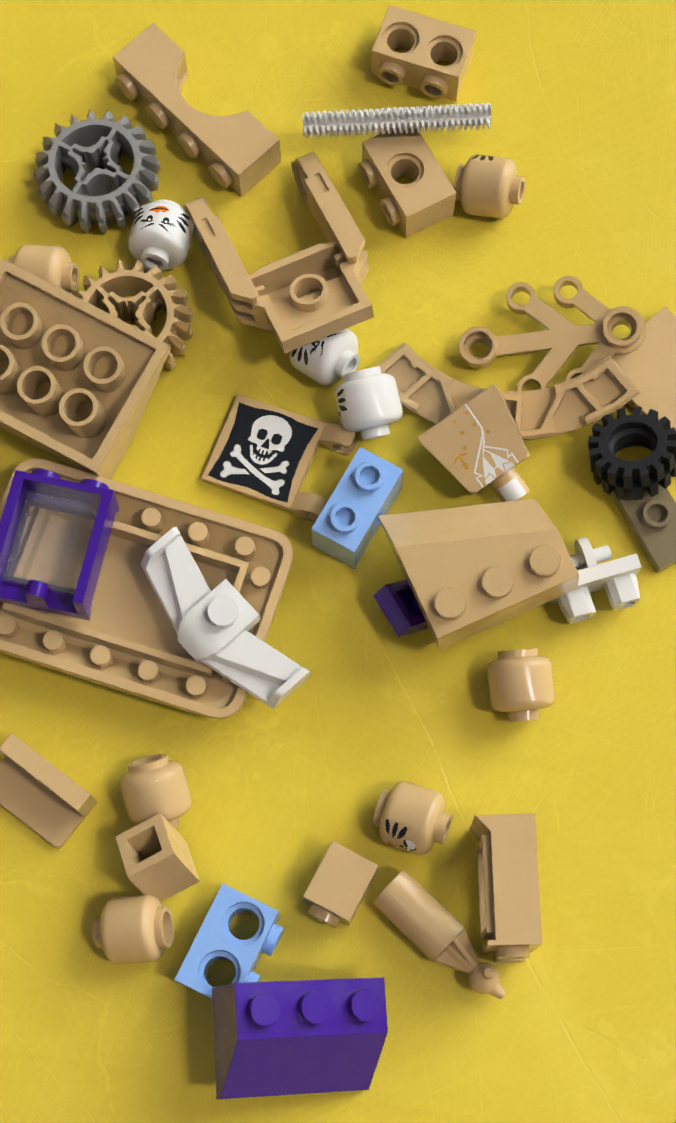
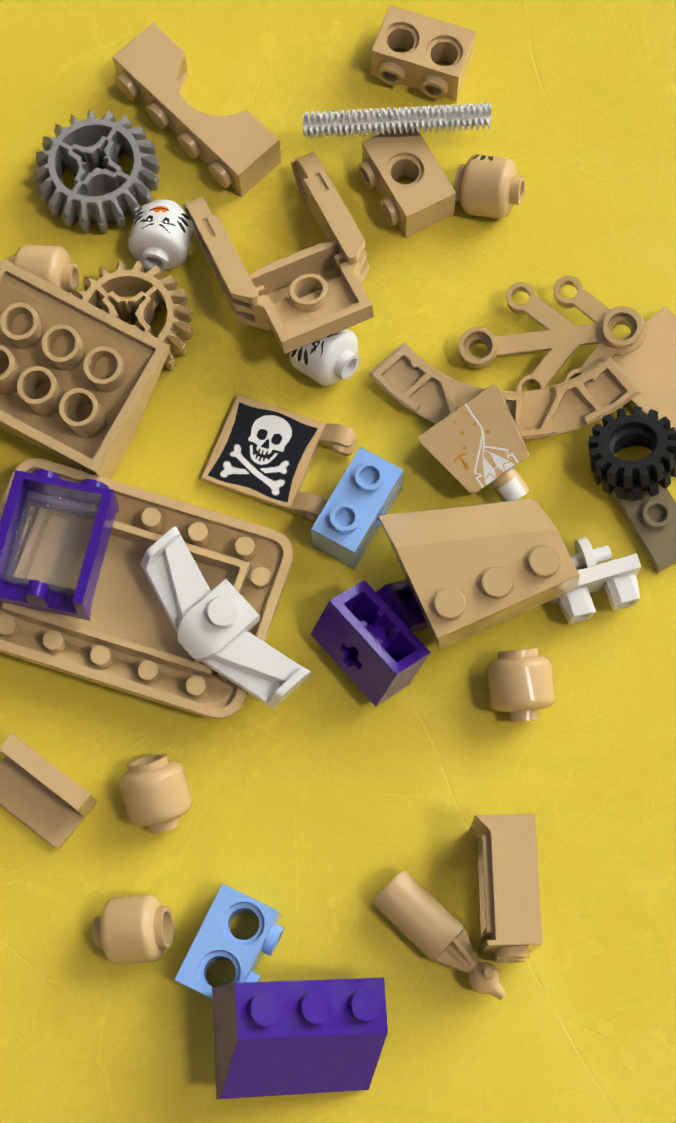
(157, 858): tan brick -> none
(339, 885): tan brick -> none
(368, 402): white head -> none
(370, 642): none -> dark purple brick
(412, 818): tan head -> none

